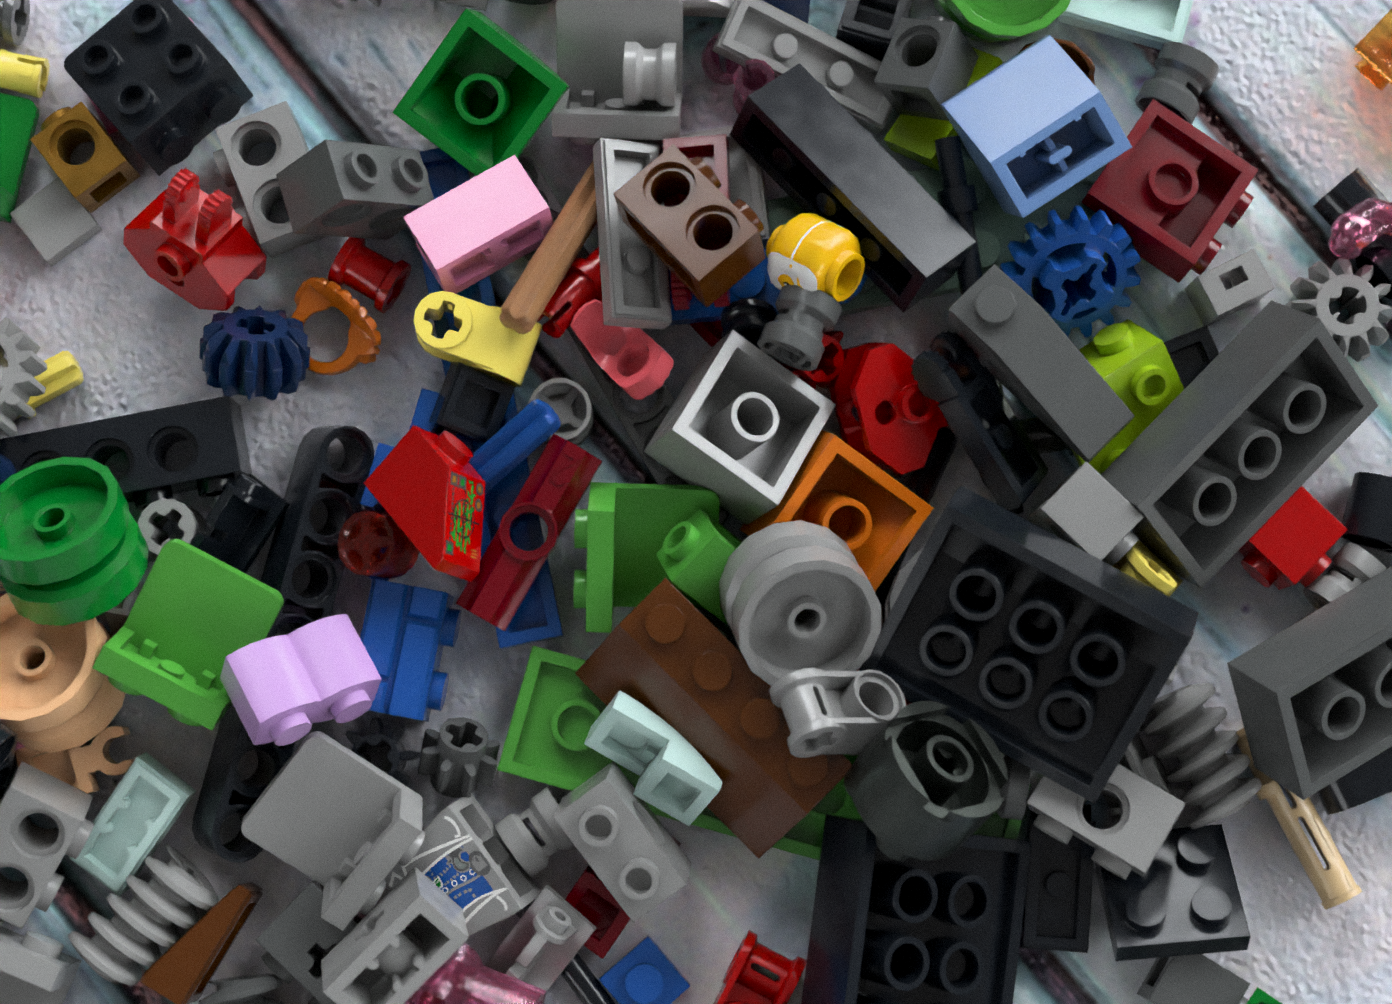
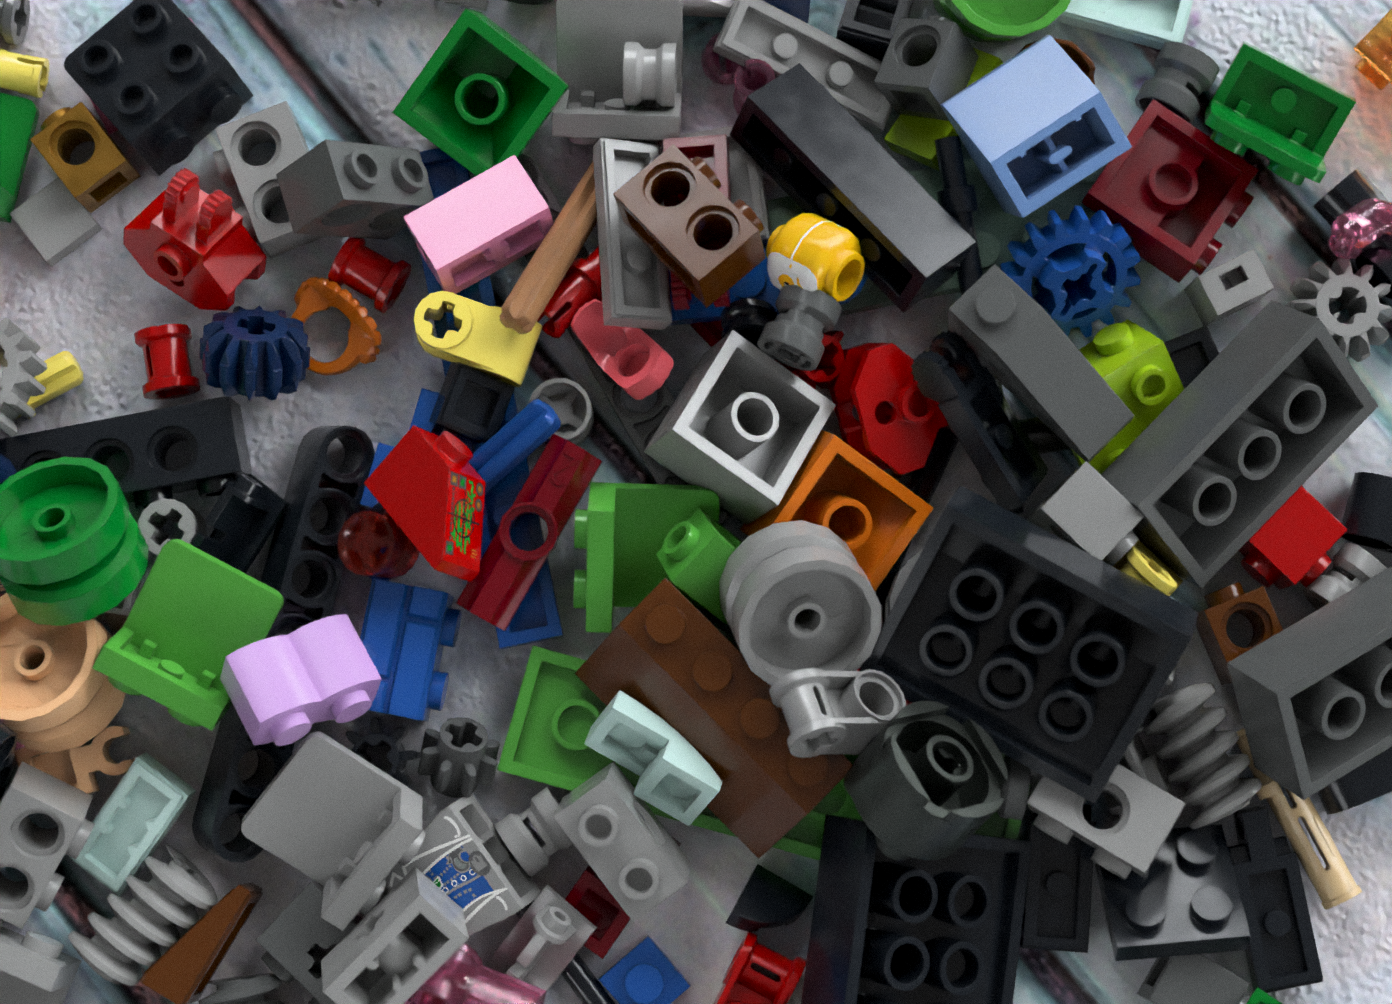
(167, 361): none -> red bush
(767, 902): none -> black tile
(1212, 624): none -> reddish brown brick
(1275, 905): none -> black hinge
(1277, 114): none -> green bracket

